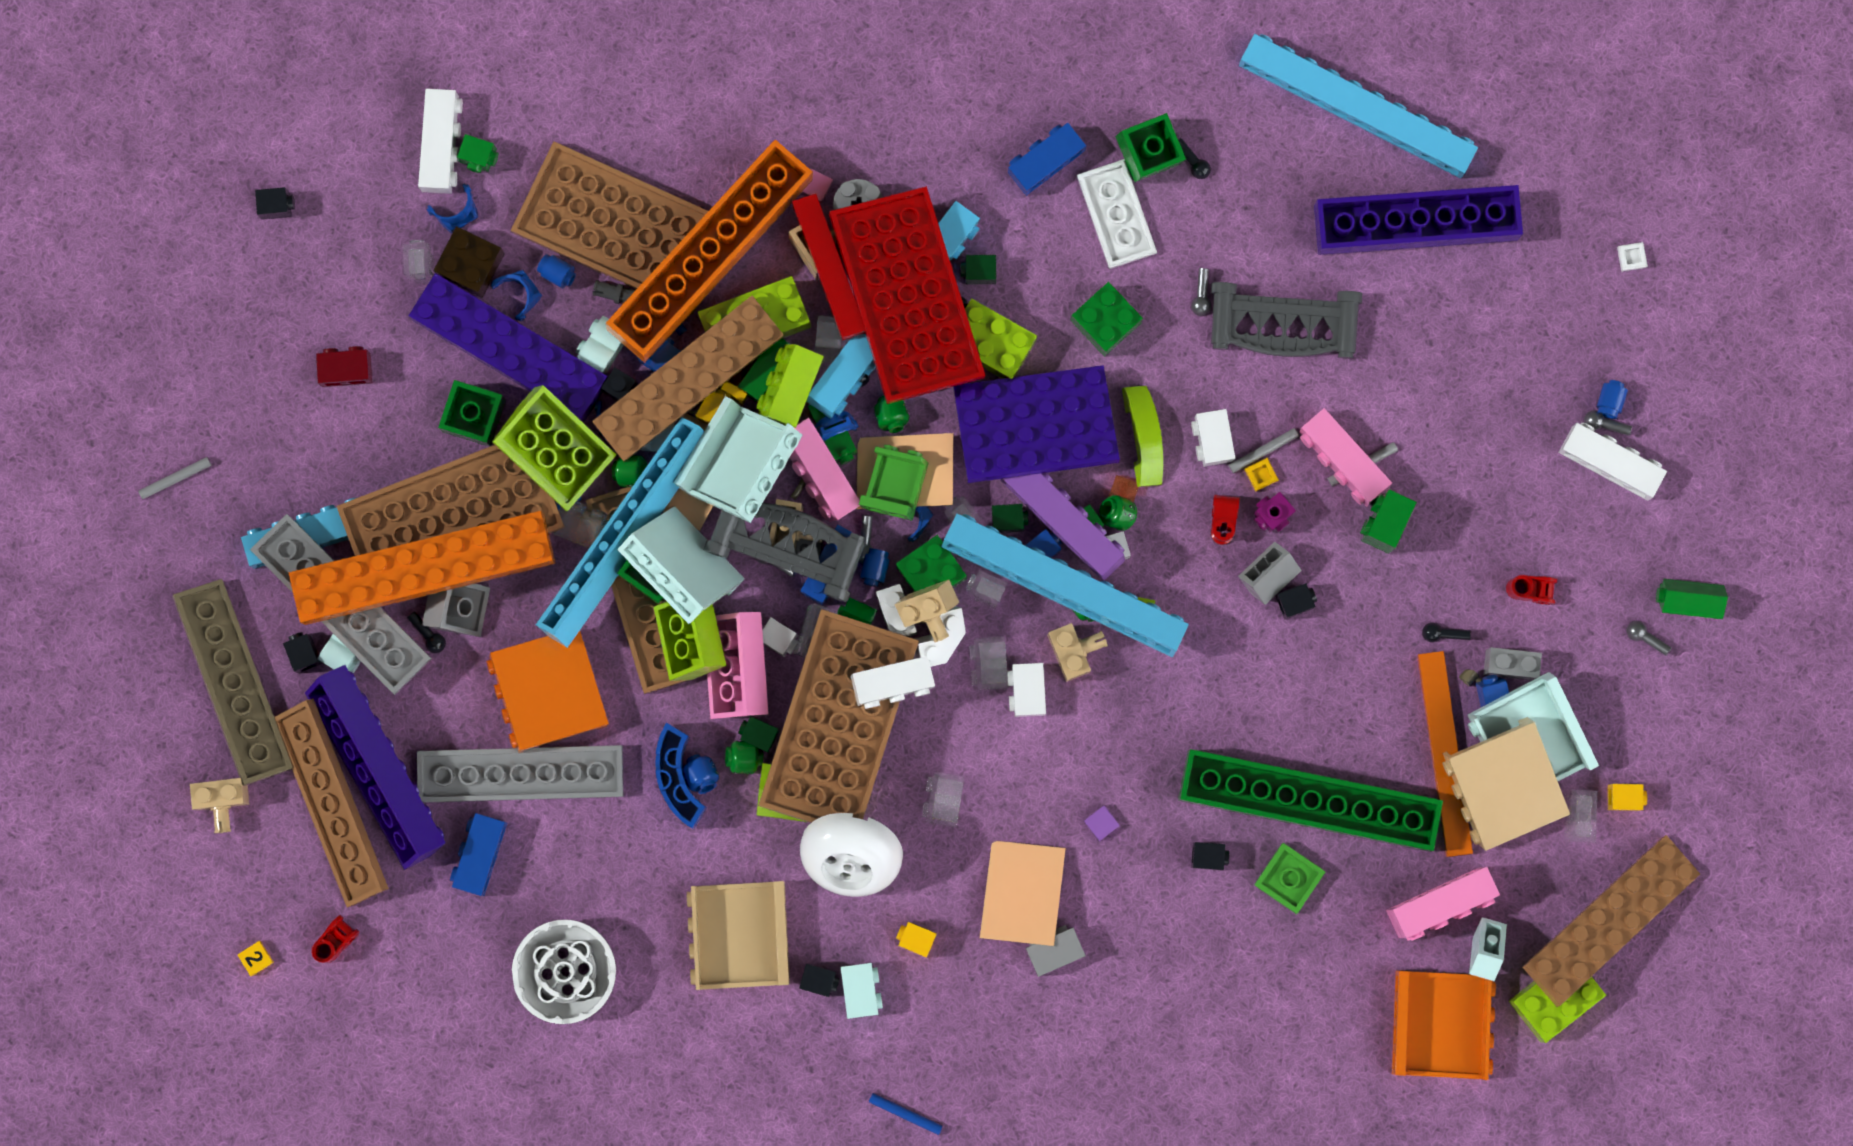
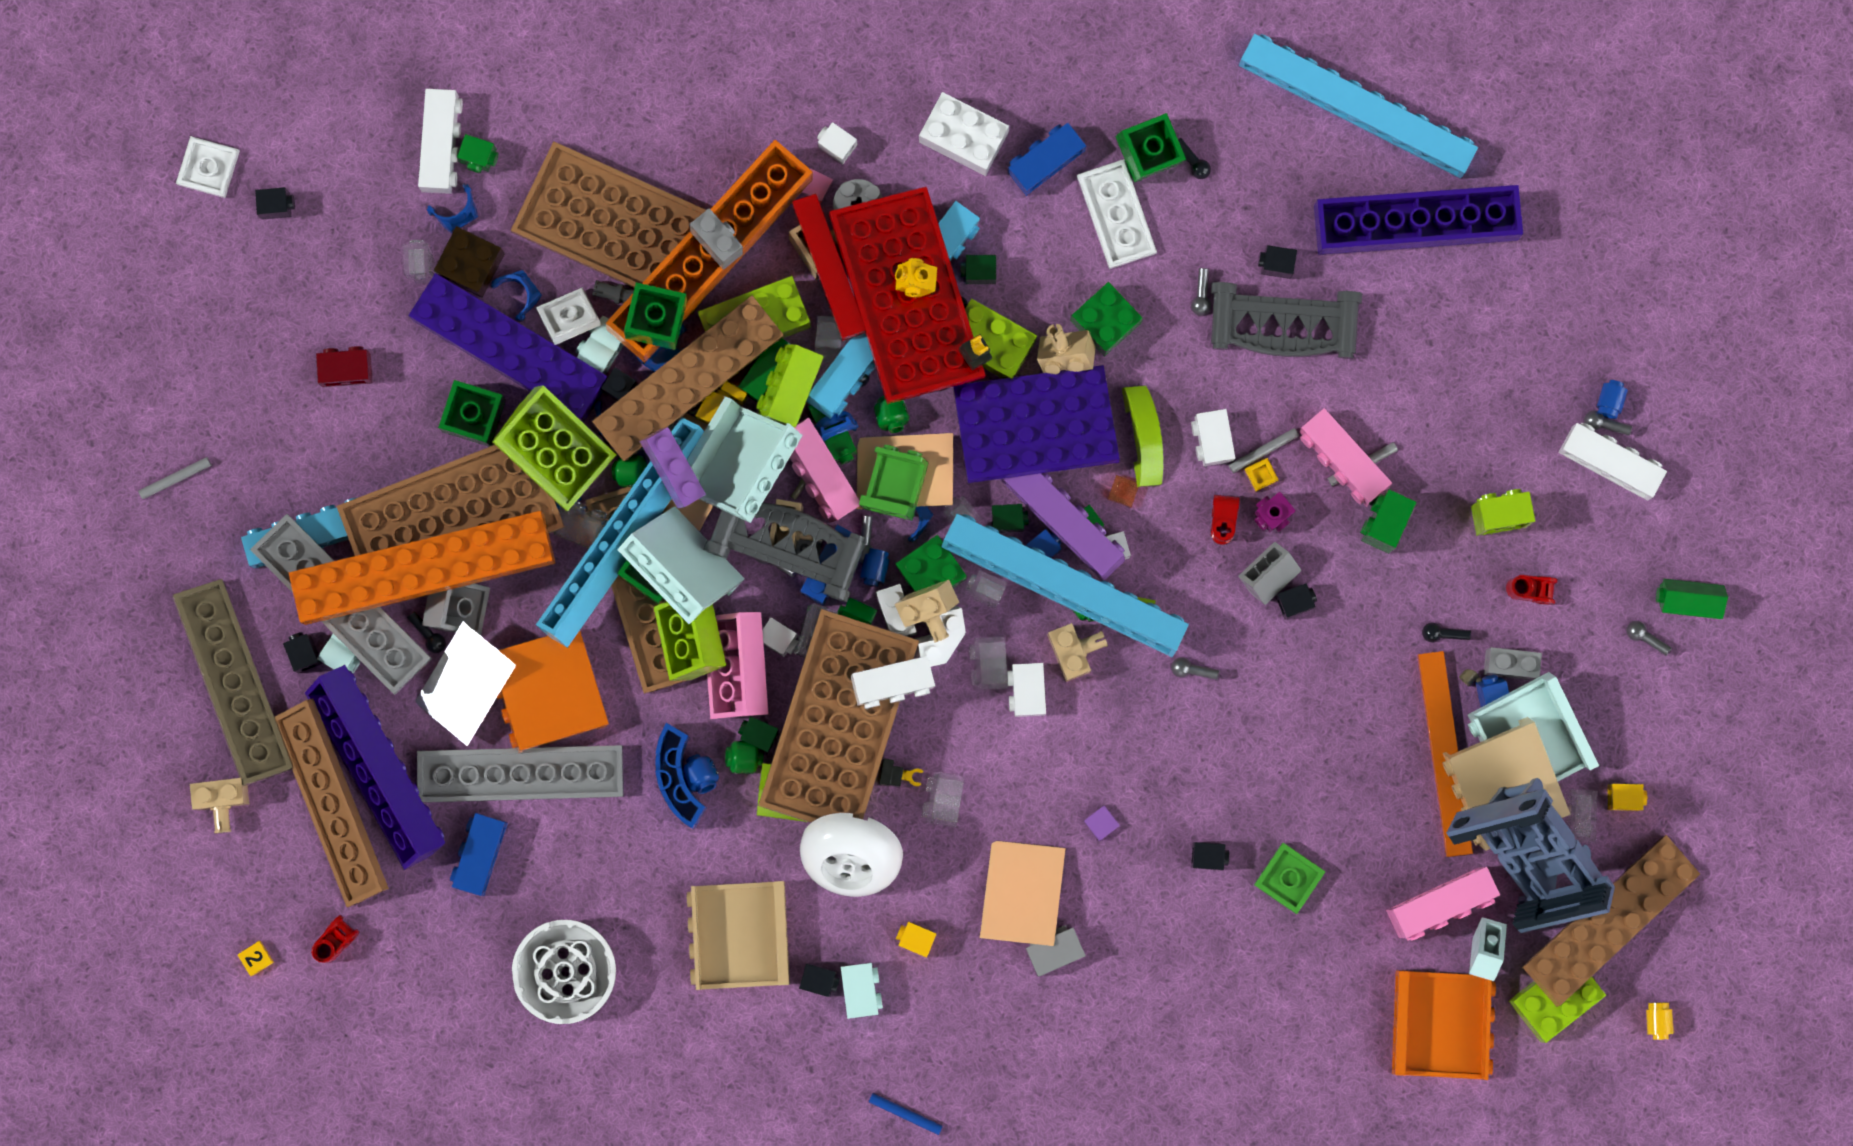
(207, 167): none -> white tile
(465, 683): none -> sticker
(556, 271): blue brick -> none
(568, 316): none -> white tile
(655, 316): none -> green brick
(672, 467): none -> medium lavender brick
(716, 238): none -> light grey brick
(836, 143): none -> white brick
(893, 775): none -> pearl dark grey piece
(916, 278): none -> yellow brick
(963, 134): none -> white brick
(975, 352): none -> pearl dark grey piece
(1065, 351): none -> tan brick
(1118, 512): green head -> none
(1182, 667): none -> flat silver bar
(1277, 261): none -> black brick
(1310, 800): green brick -> none
(1502, 513): none -> lime brick
(1535, 849): none -> sand blue container
(1632, 256): white tile -> none
(1659, 1020): none -> yellow brick

